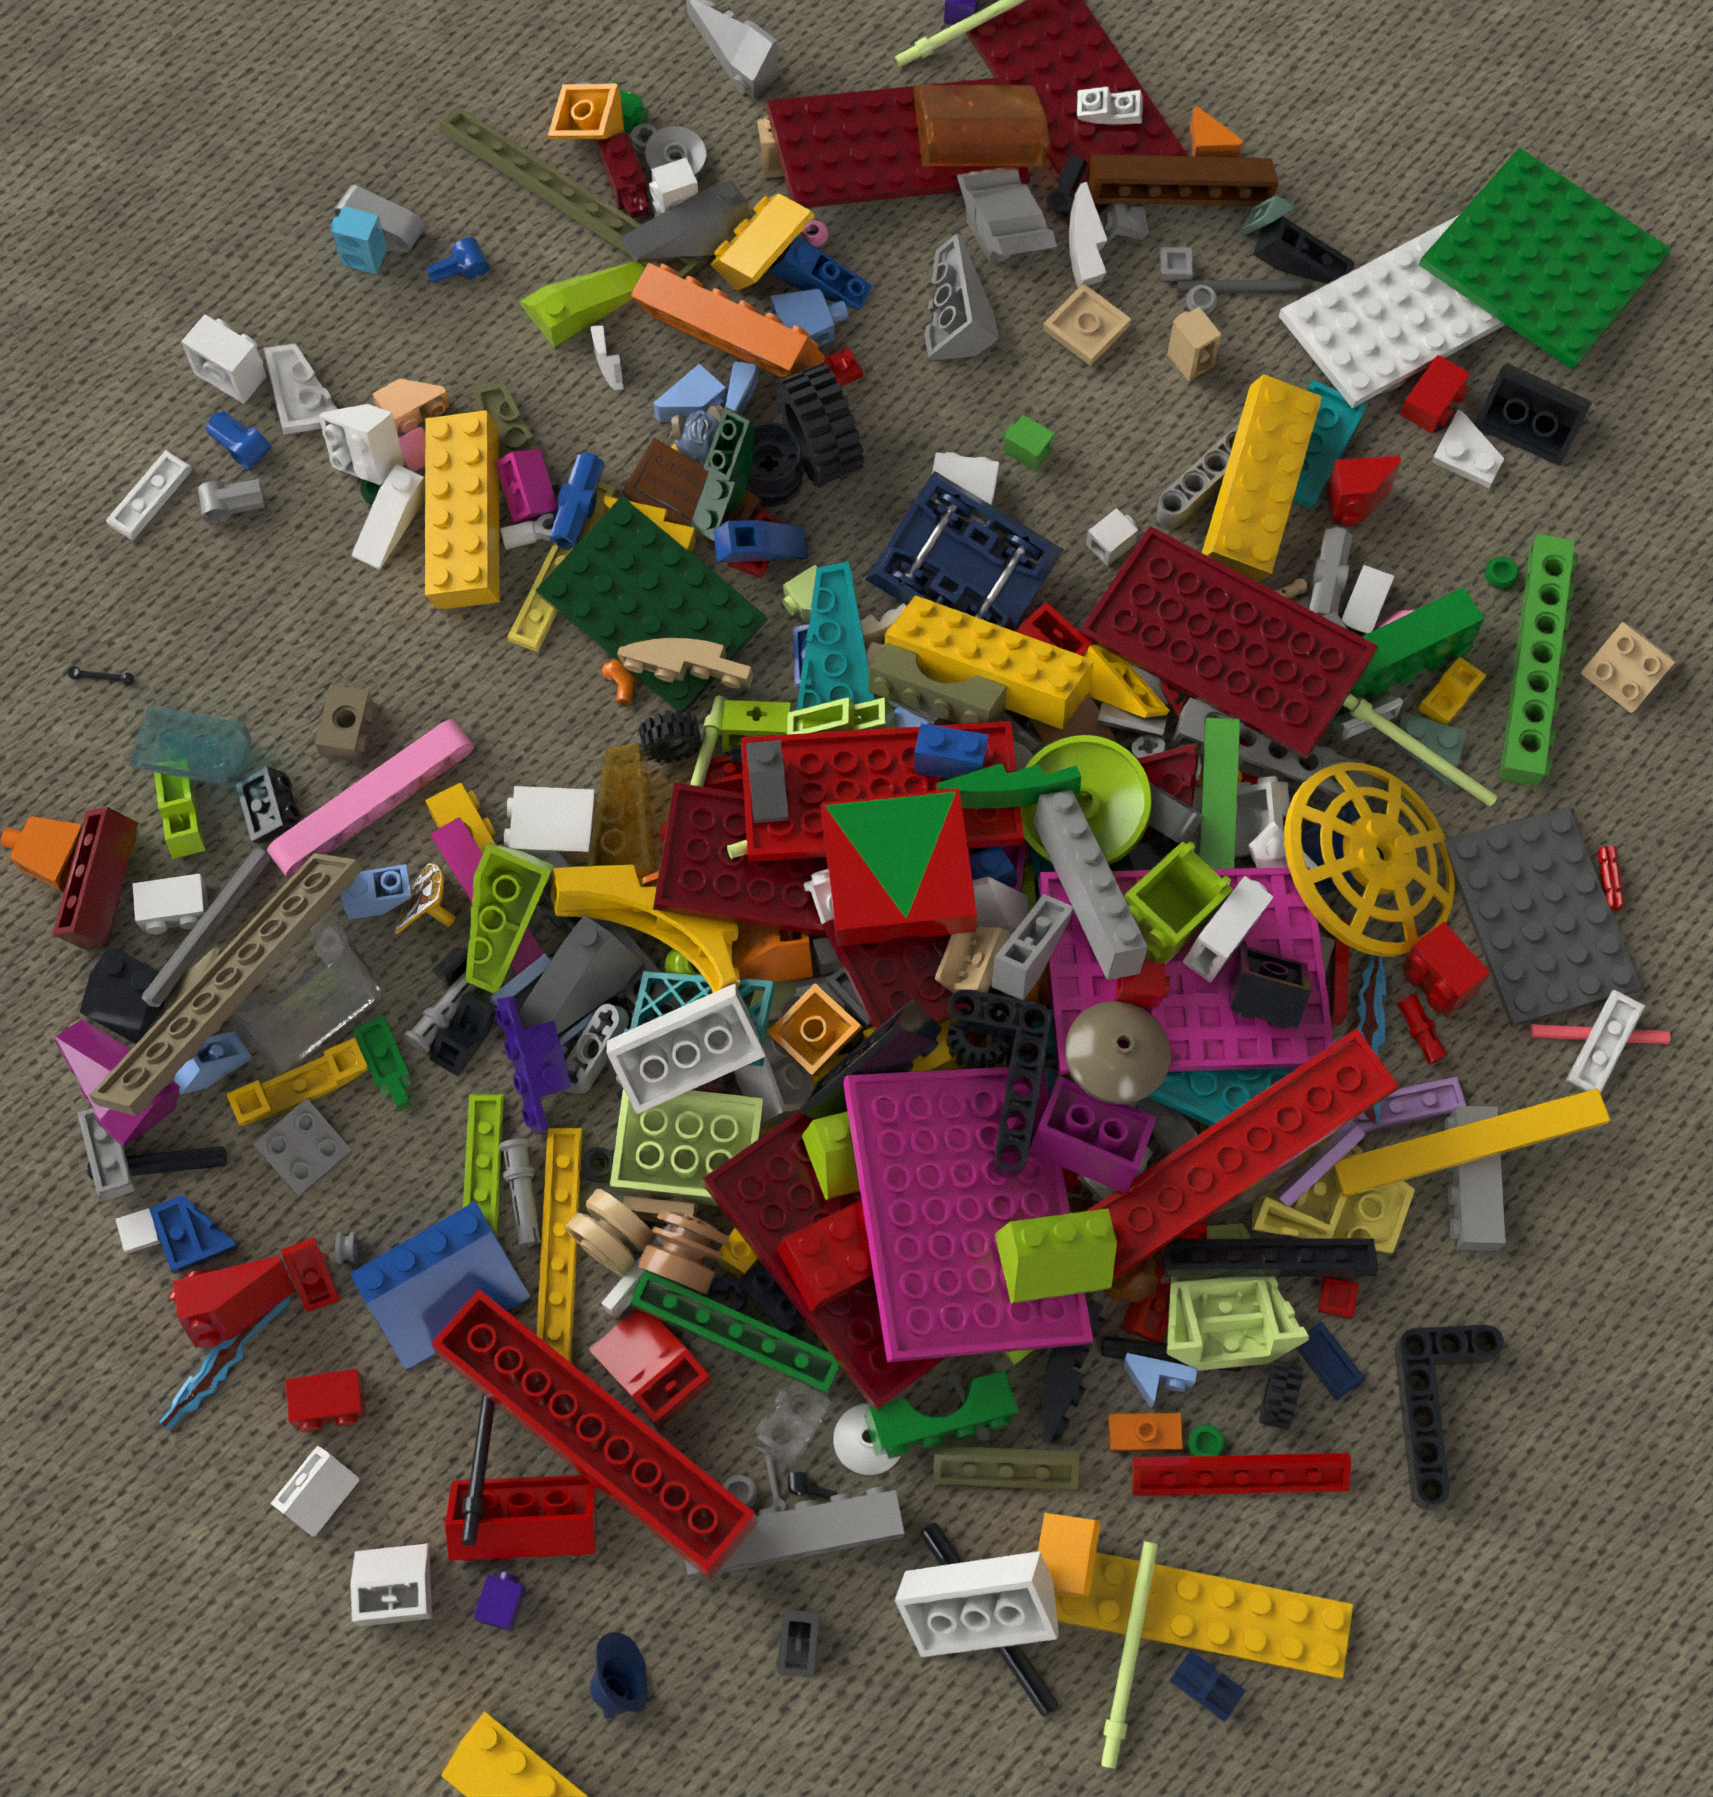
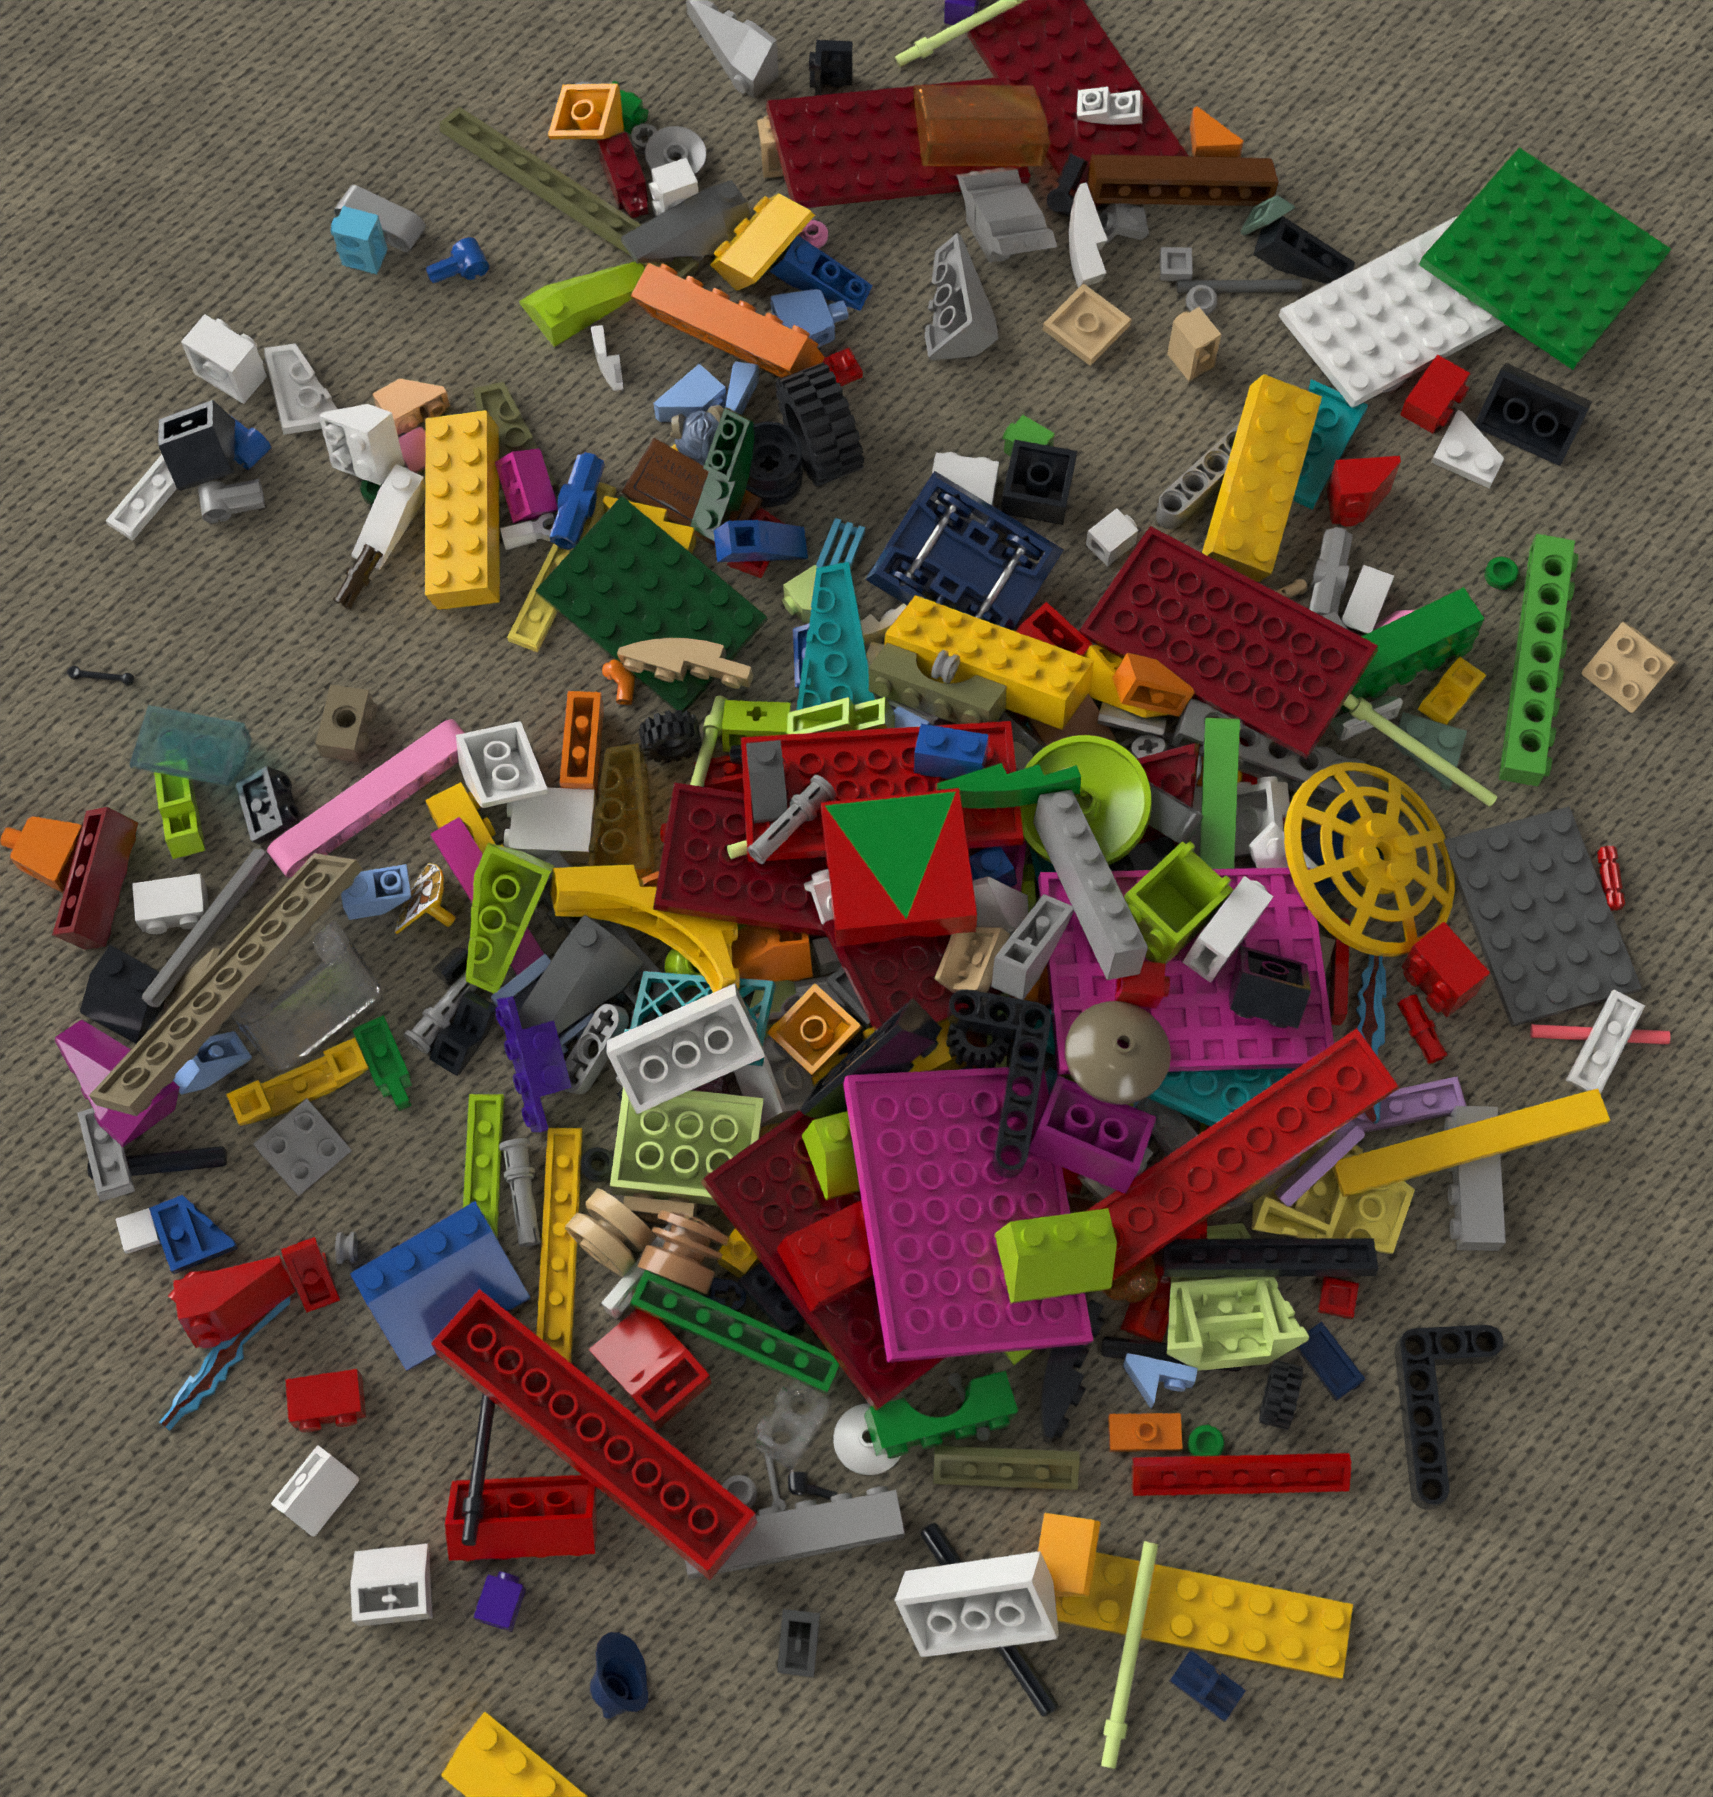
(198, 444): none -> black slope
(357, 576): none -> dark brown pin
(499, 765): none -> white slope
(582, 740): none -> orange brick
(801, 809): none -> light grey pin
(831, 64): none -> black bracket
(847, 530): none -> medium azure tile
(945, 666): none -> light grey bush
(1038, 482): none -> black slope
(1151, 686): none -> orange slope

